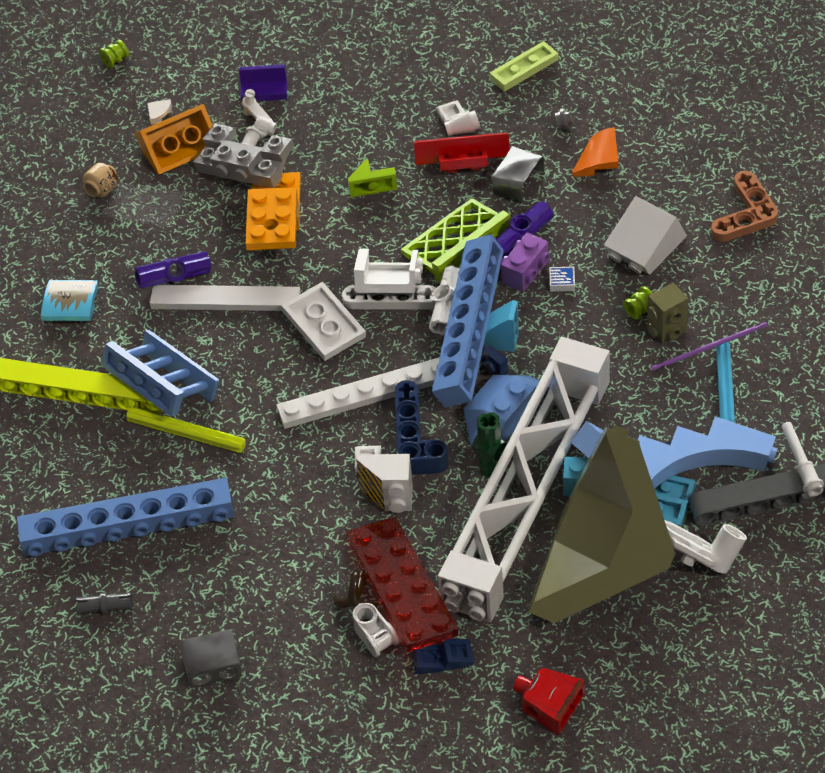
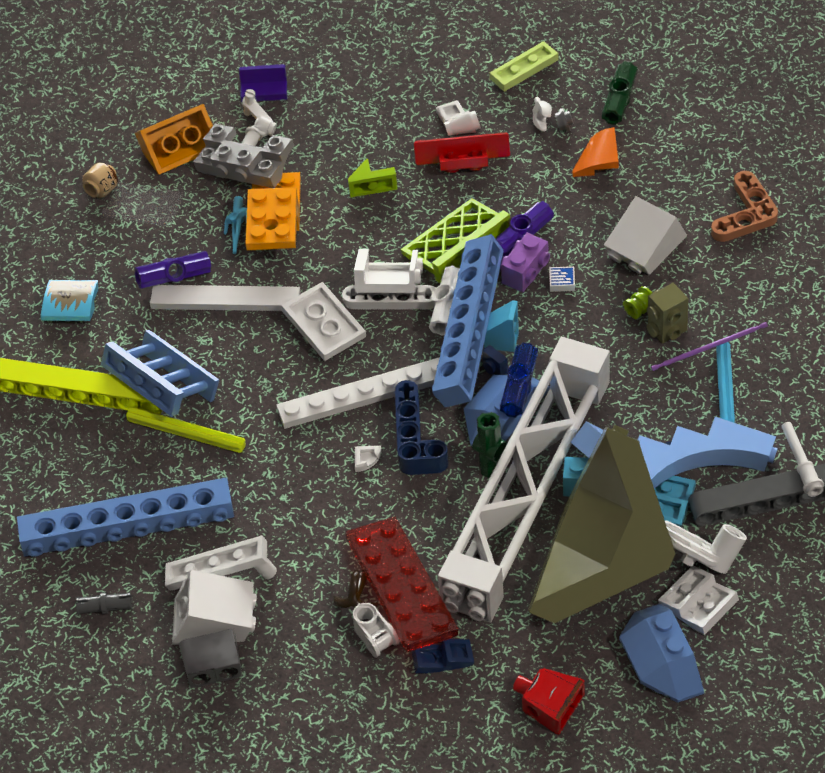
(114, 53): lime bush -> none
(158, 110): white tile -> none
(211, 605): none -> white slope
(223, 562): none -> white piece
(236, 218): none -> medium azure piece
(386, 480): white slope -> none
(513, 172): flat silver piece -> none
(519, 380): none -> clear blue piece
(540, 113): none -> white hand
(619, 93): none -> dark green piece
(661, 654): none -> medium blue wedge
(698, 599): none -> white slope

